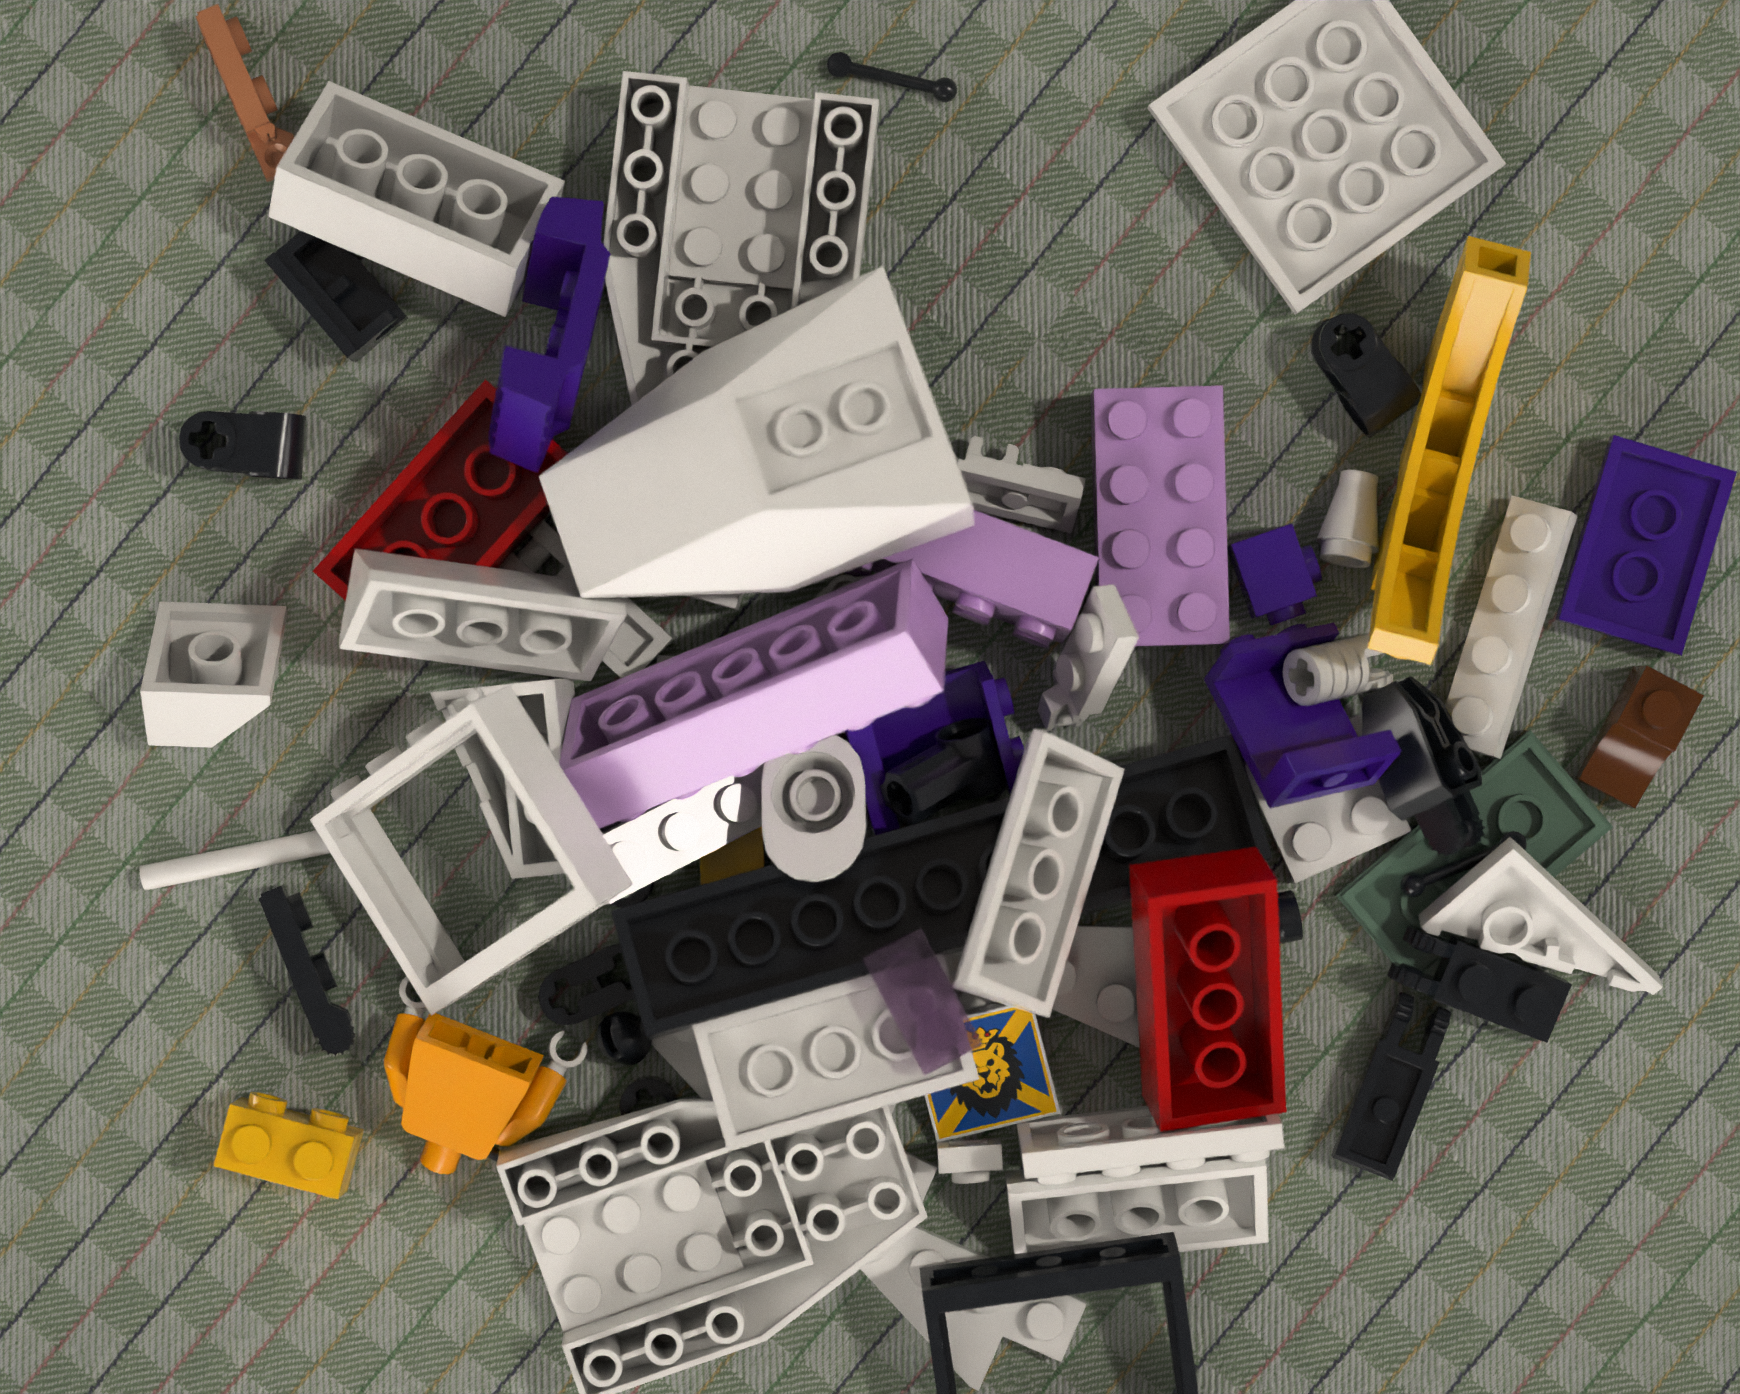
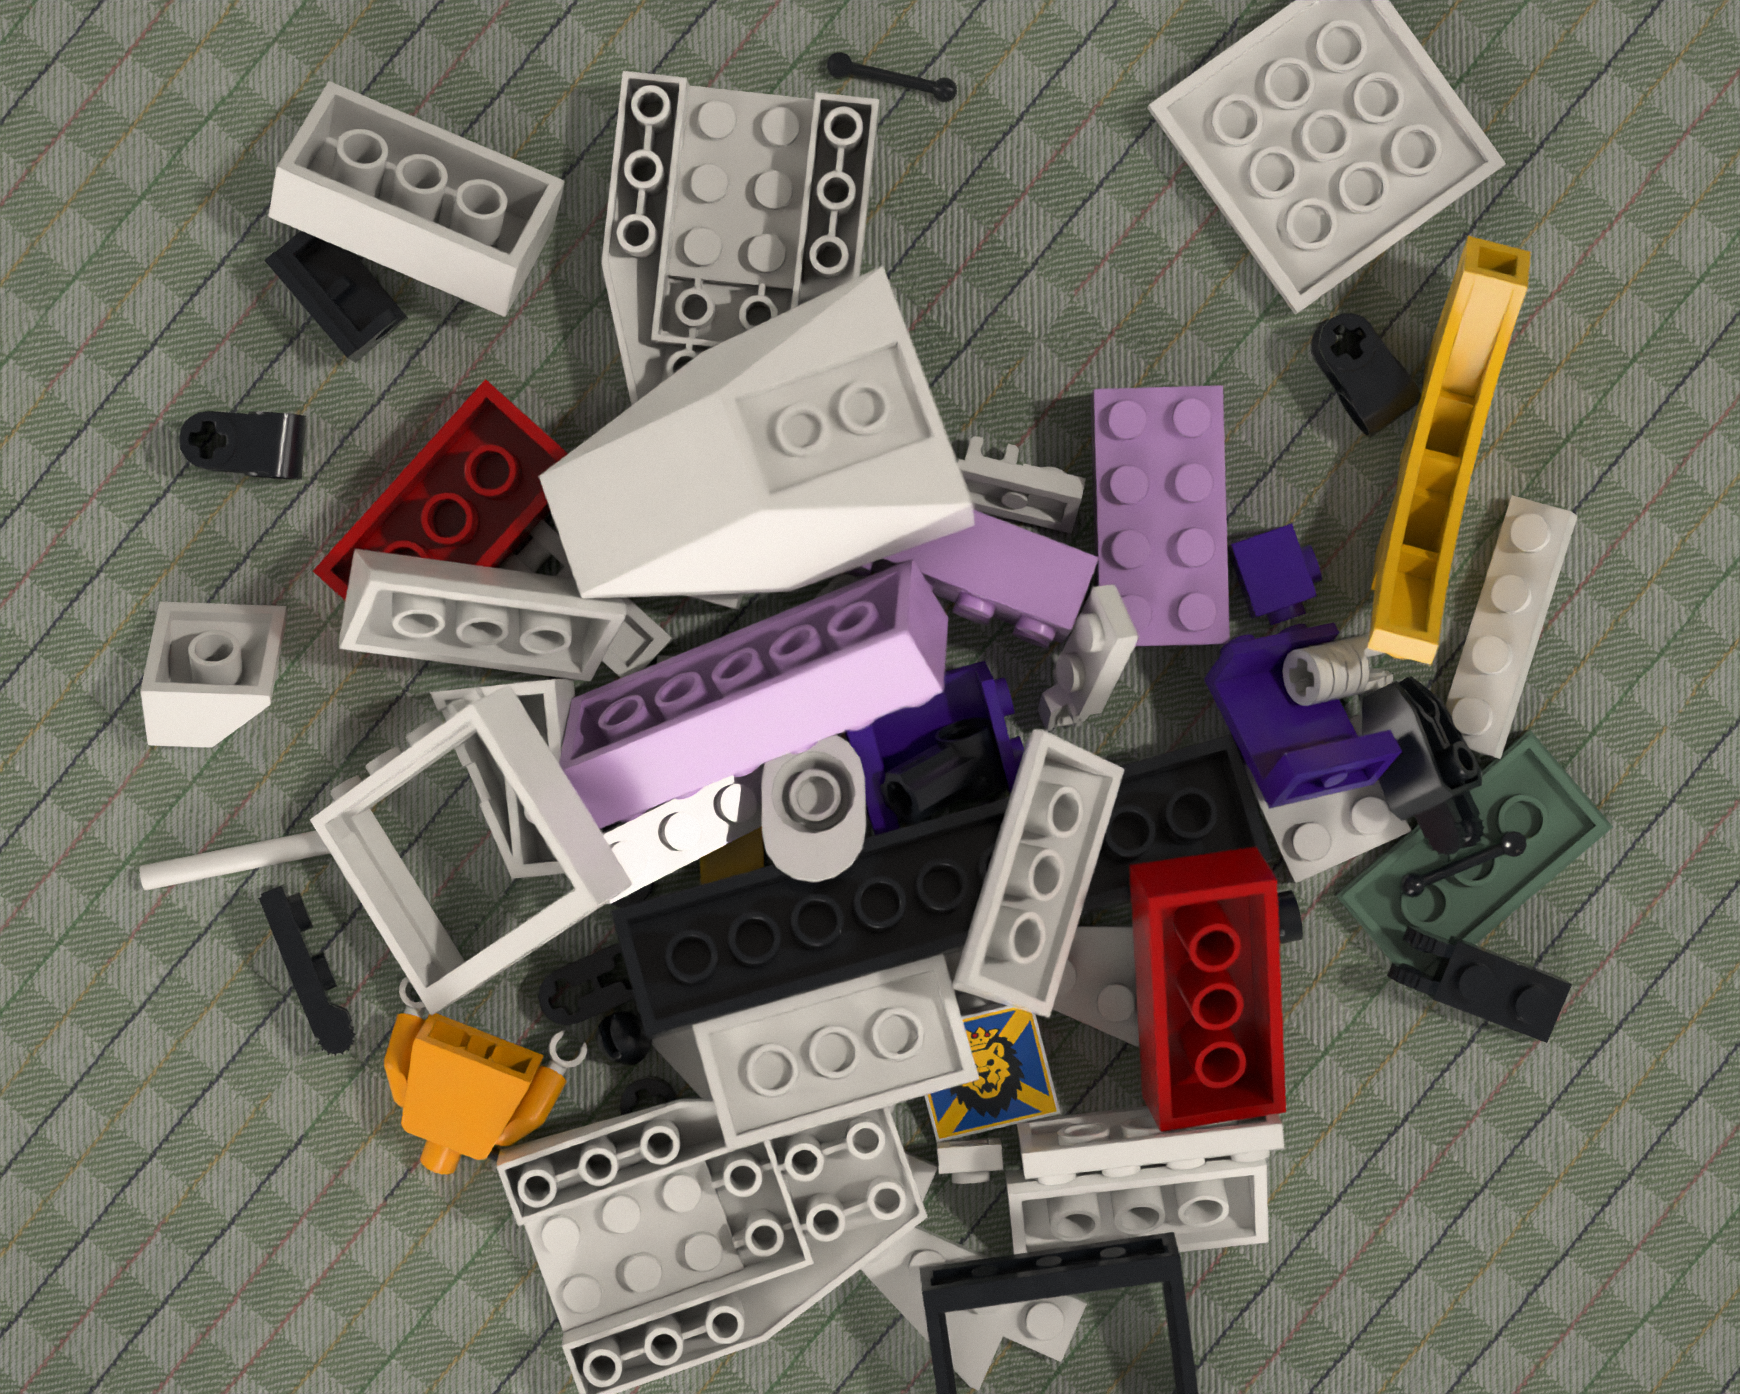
(249, 96): nougat hinge -> none
(289, 1146): yellow brick -> none
(539, 390): dark purple plate -> none
(922, 1001): clear purple plate -> none
(1351, 524): white cone -> none
(1391, 1093): black hinge -> none
(1525, 911): white wing -> none
(1638, 734): reddish brown arch -> none
(1645, 545): dark purple plate -> none

